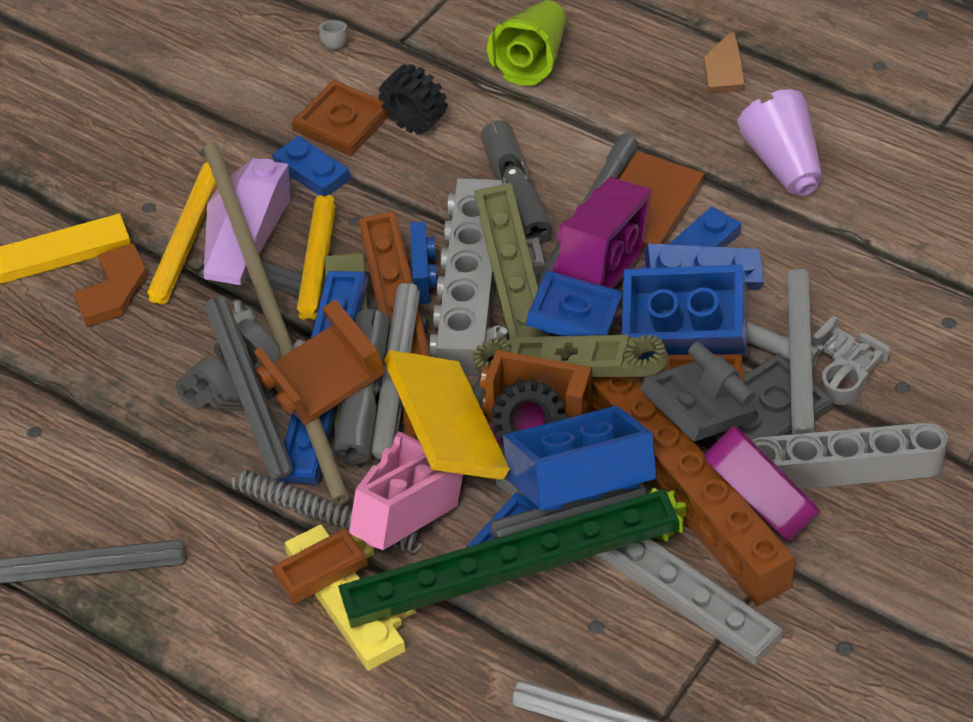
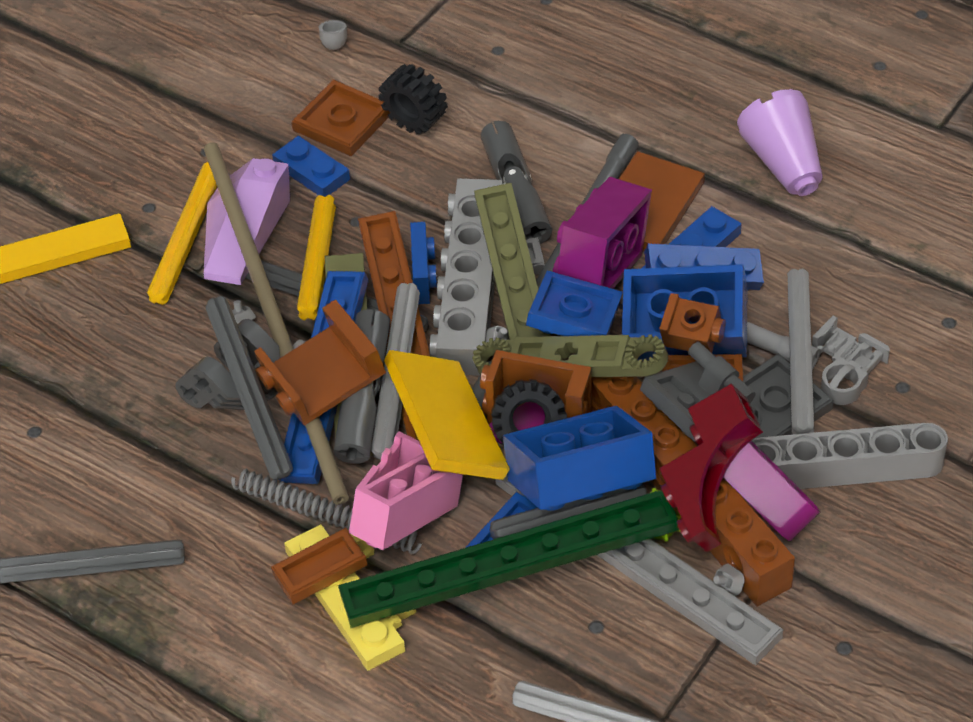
(111, 298): dark orange tile -> none
(528, 43): lime cone -> none
(680, 334): none -> dark orange brick
(721, 429): none -> dark red arch
(724, 67): medium nougat slope -> none
(729, 579): none -> light grey rock

